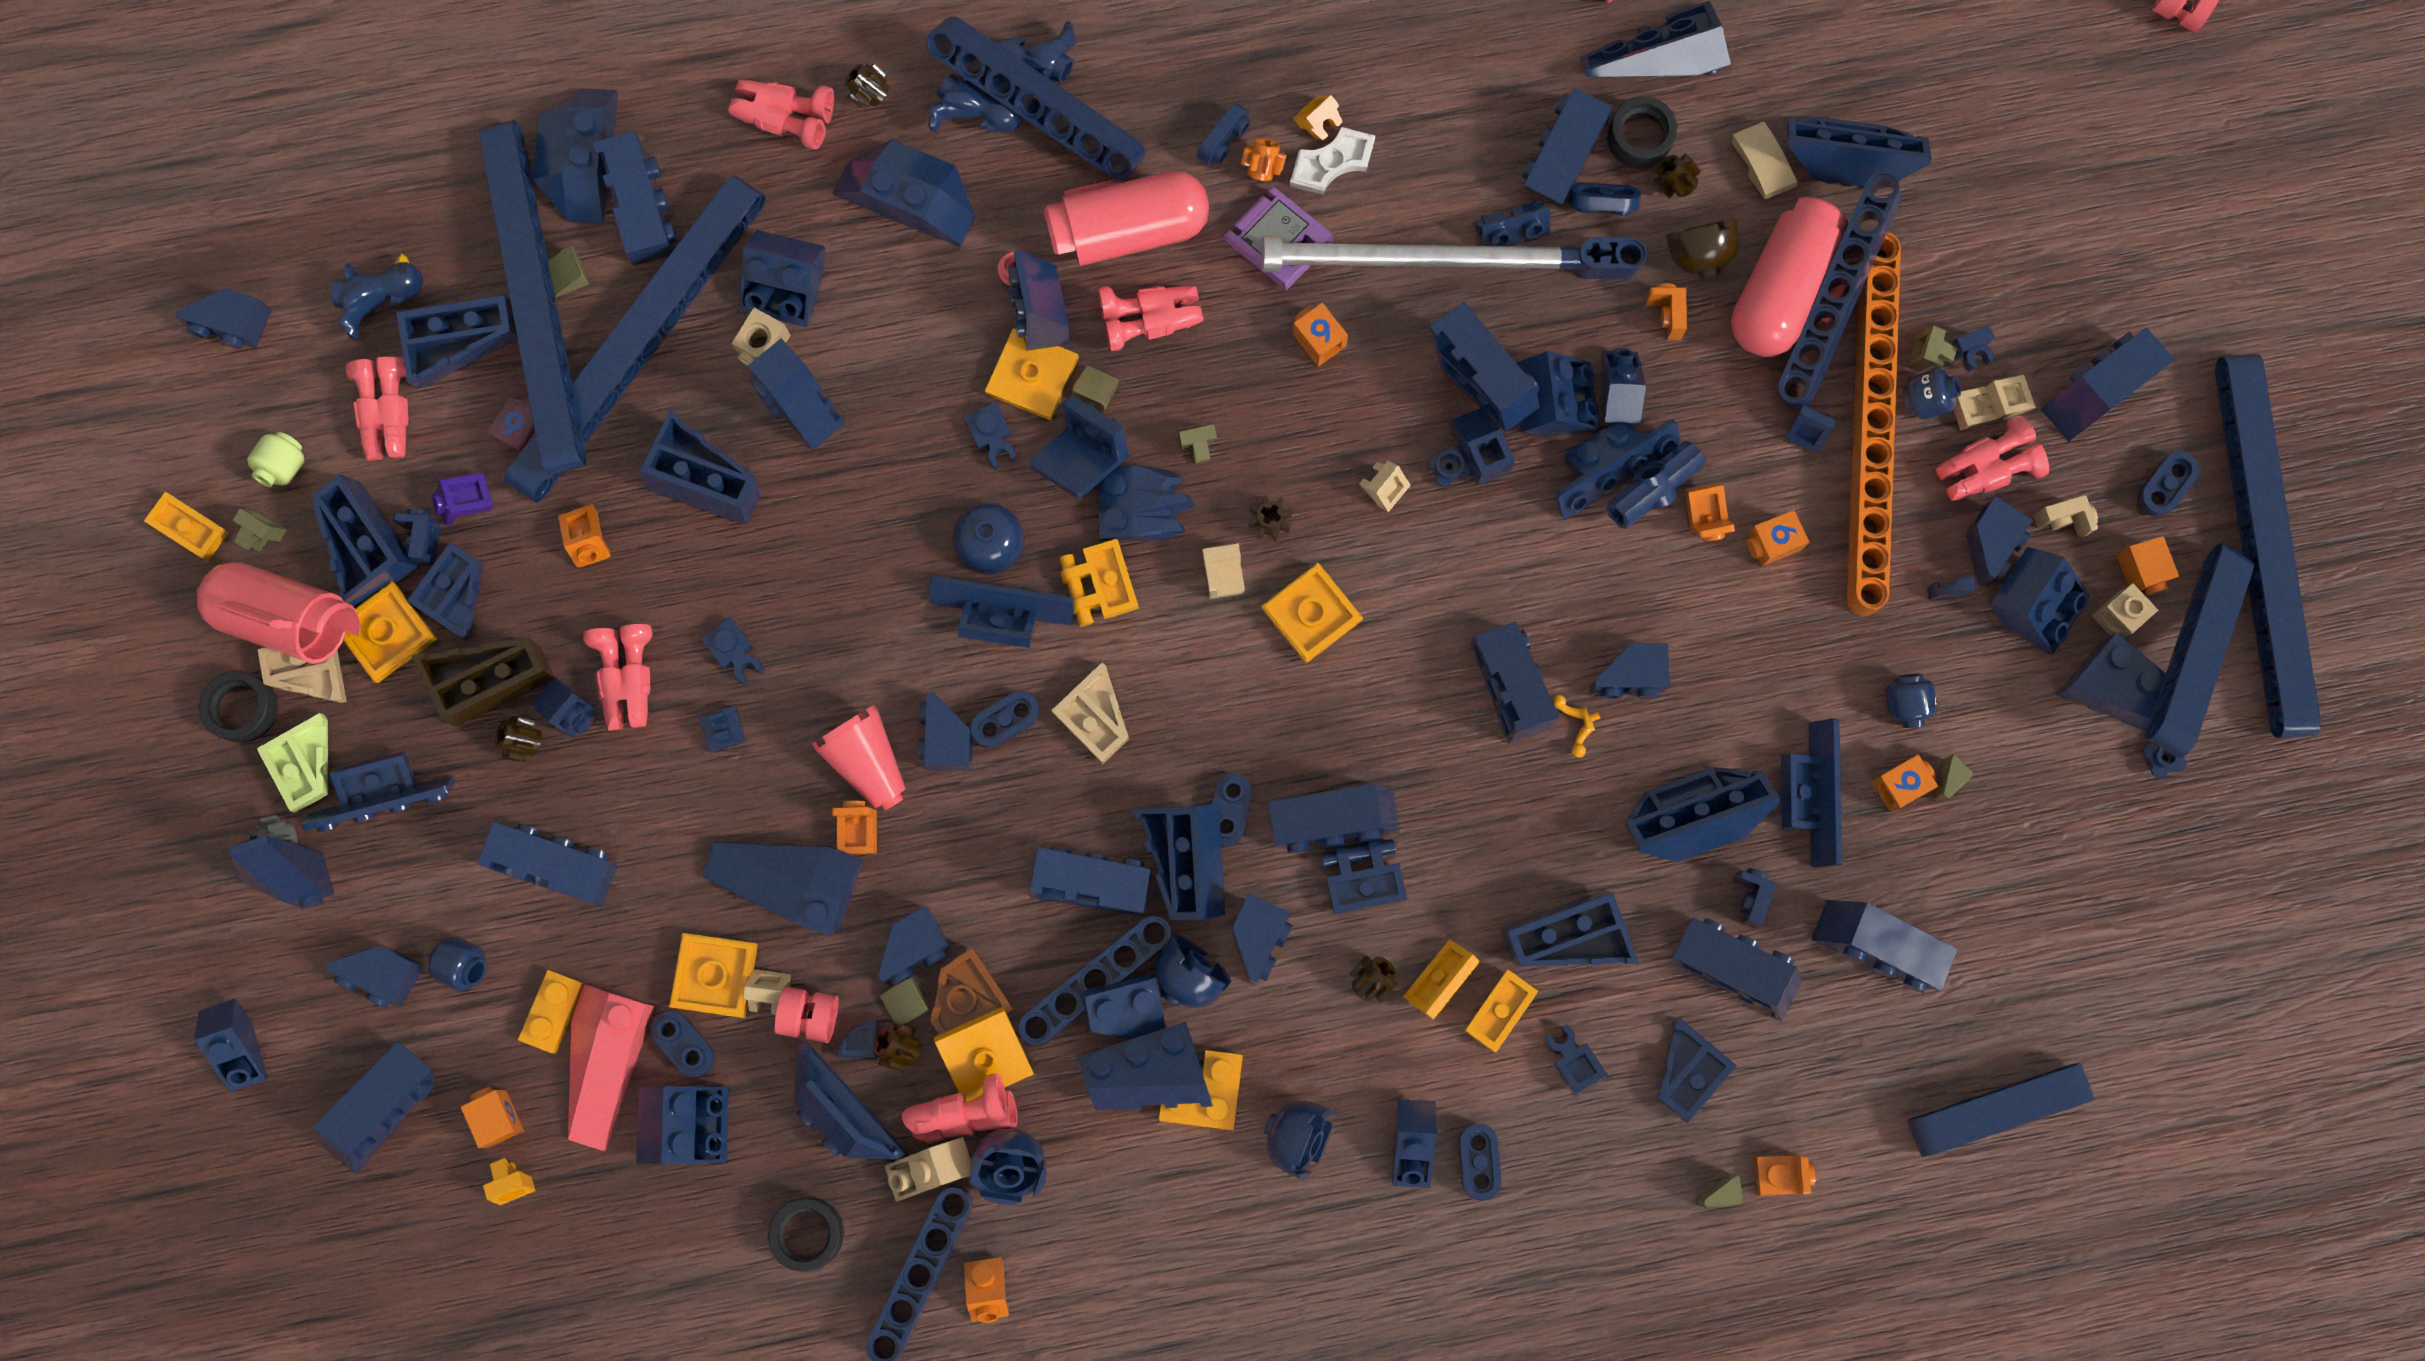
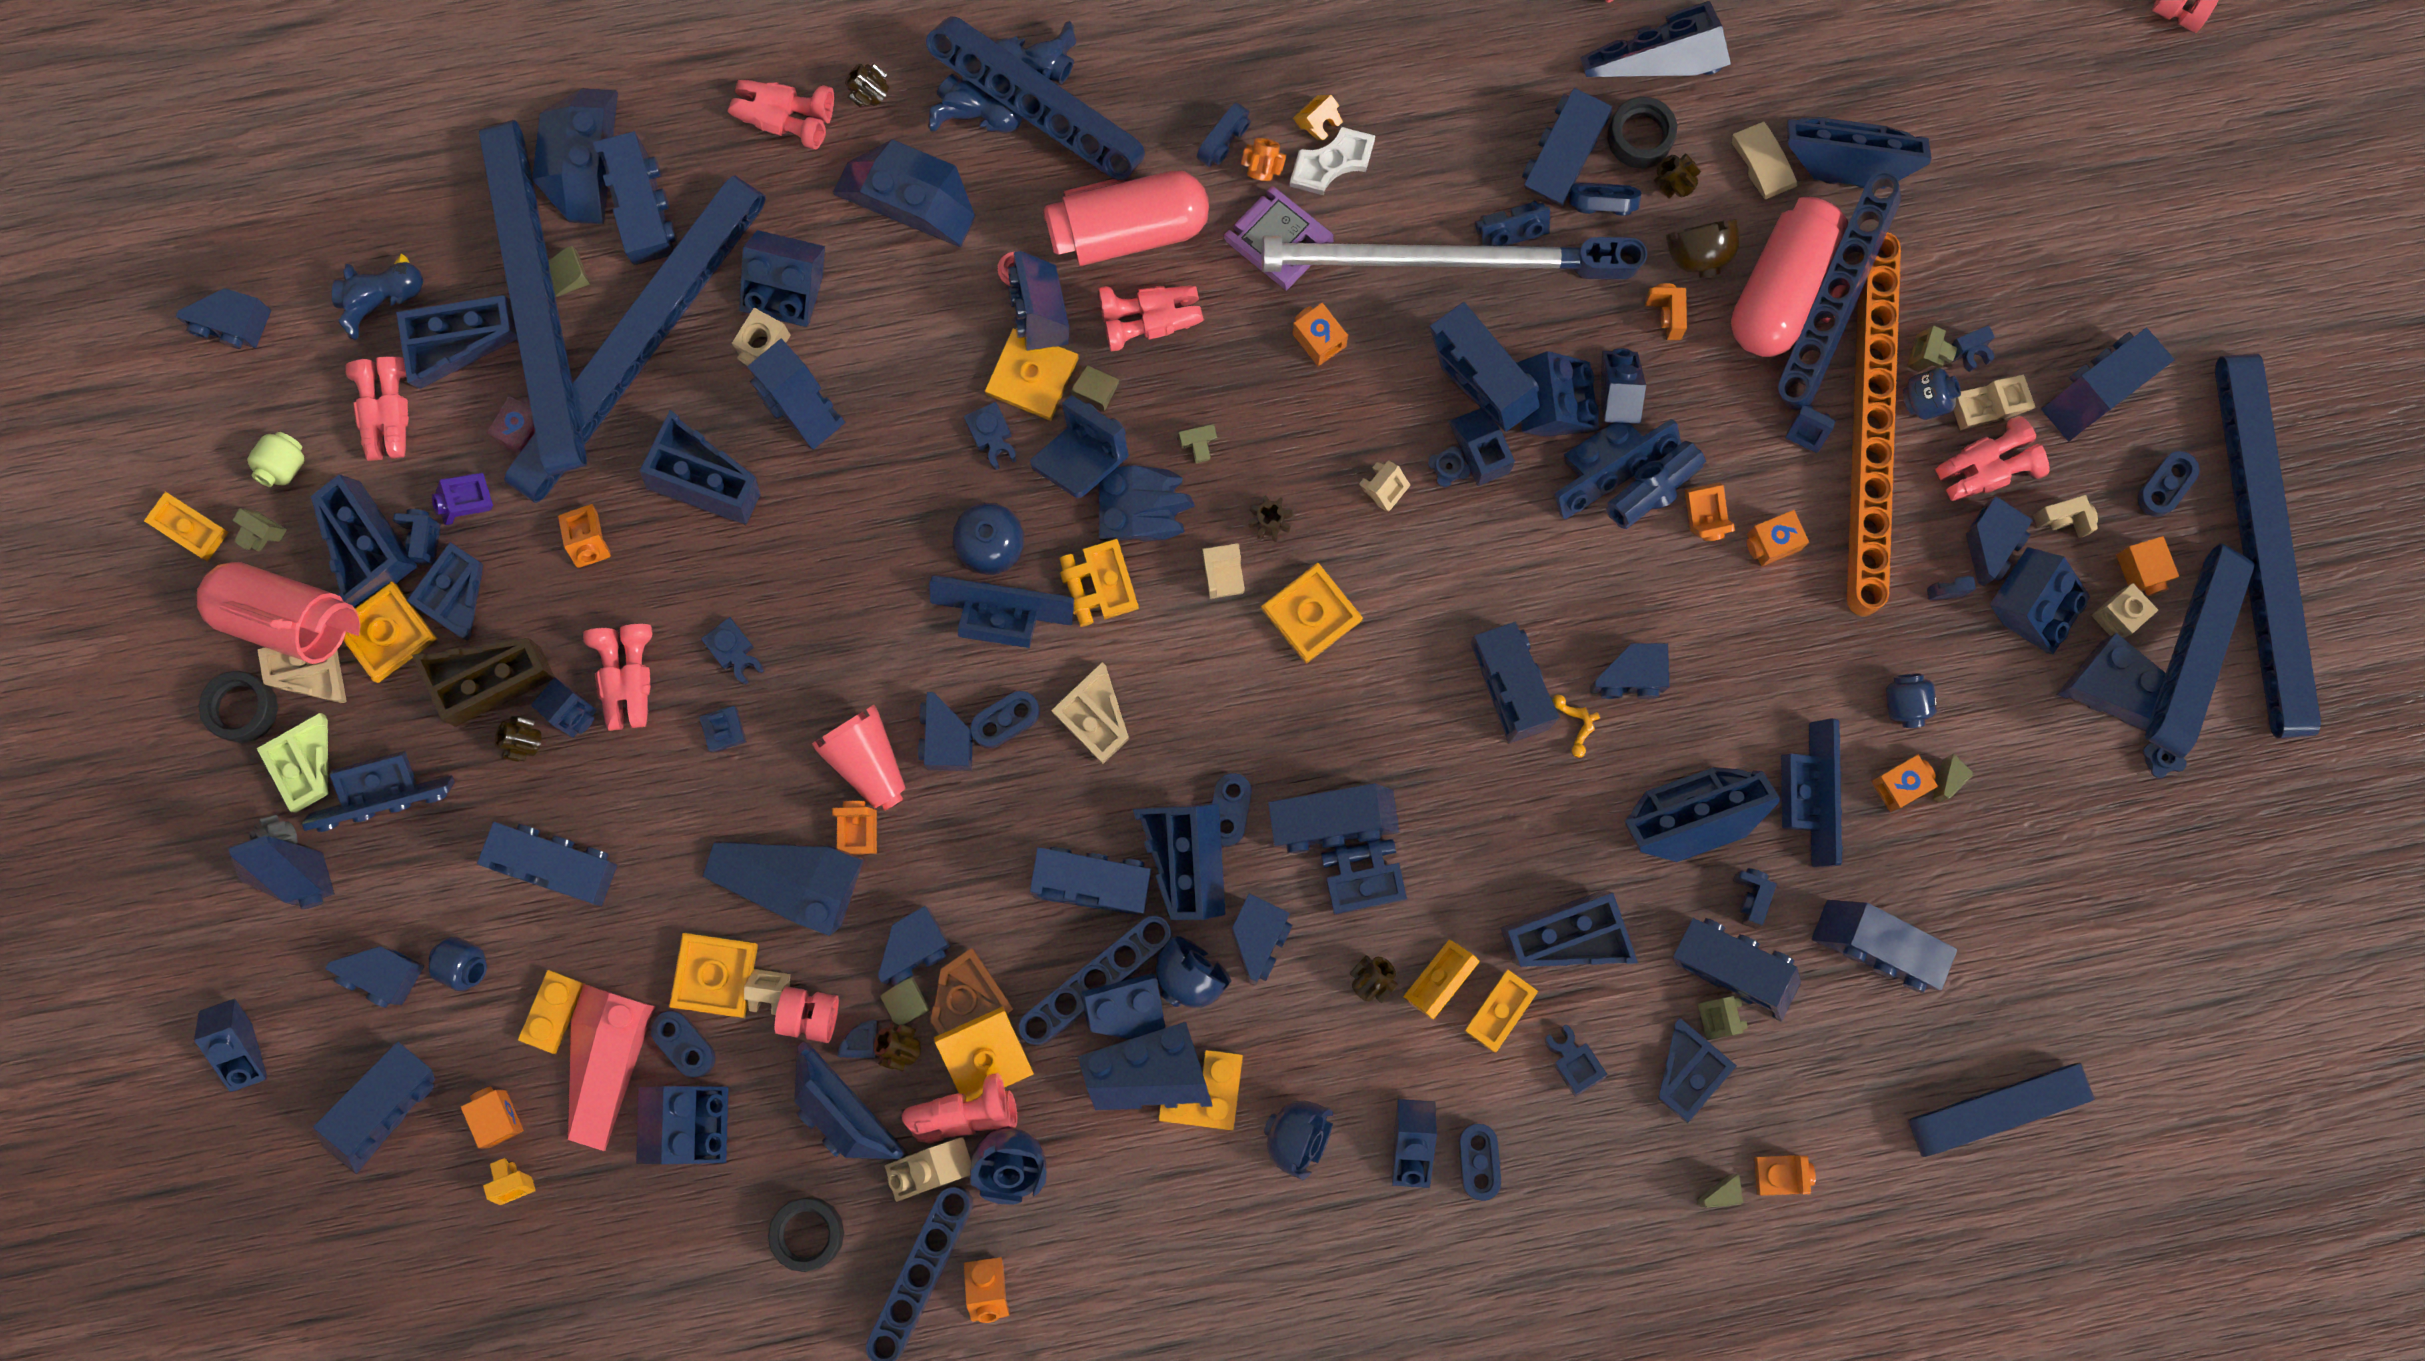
(1721, 1017): none -> olive tile

